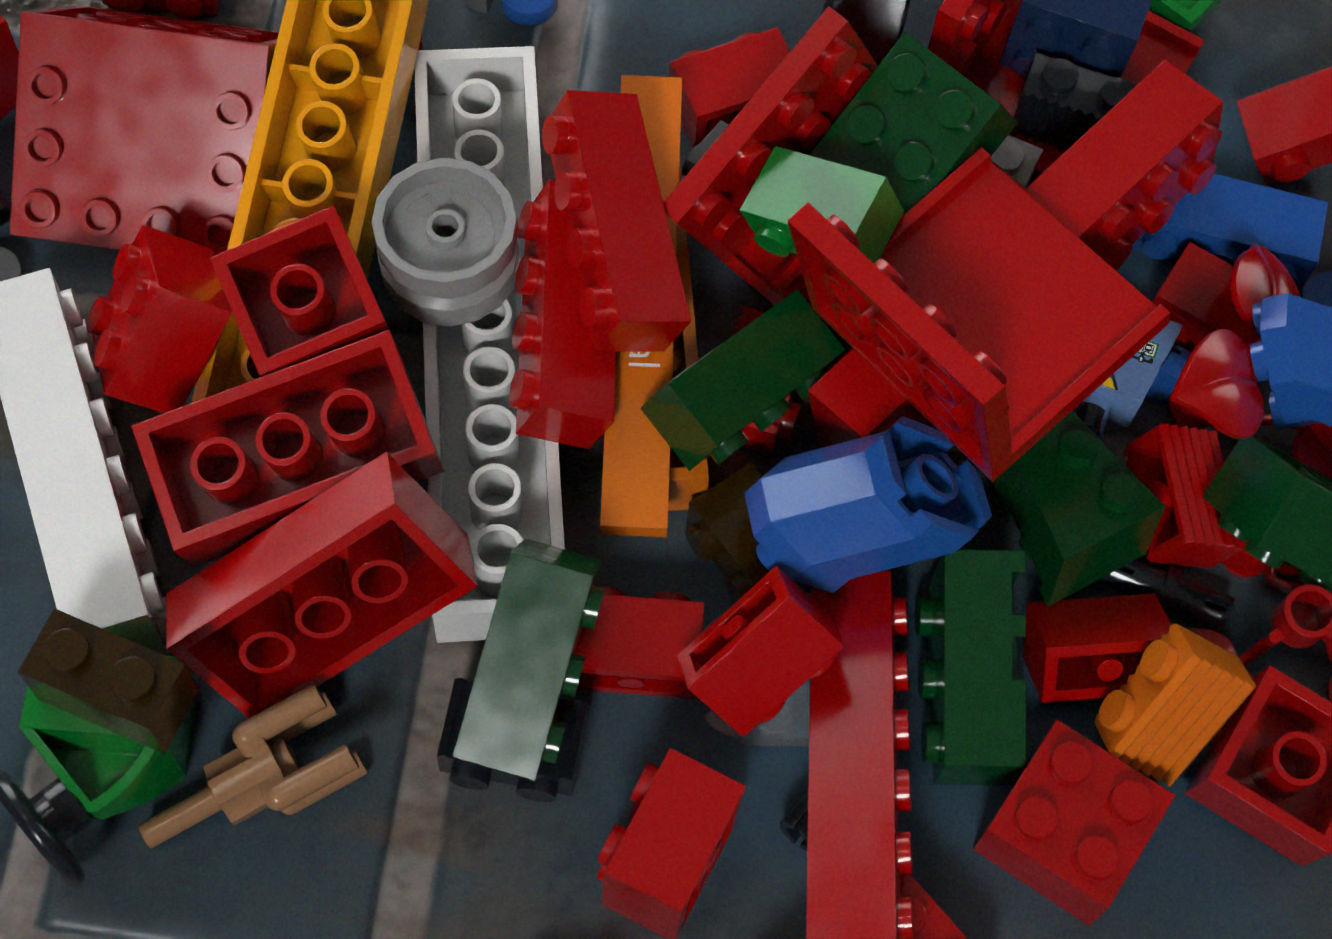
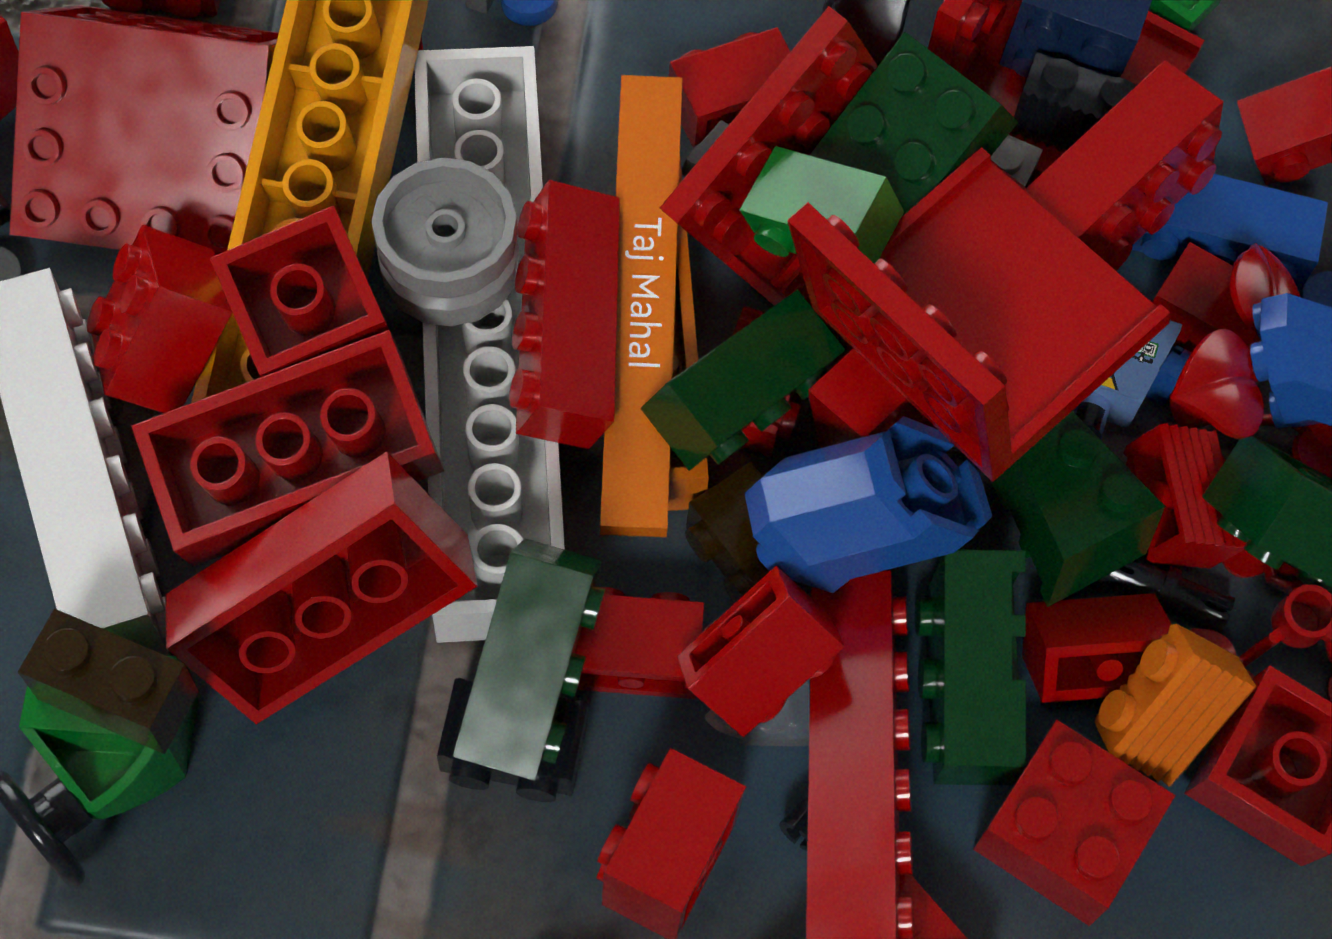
(264, 770): medium nougat plant -> none
(615, 222): red brick -> none

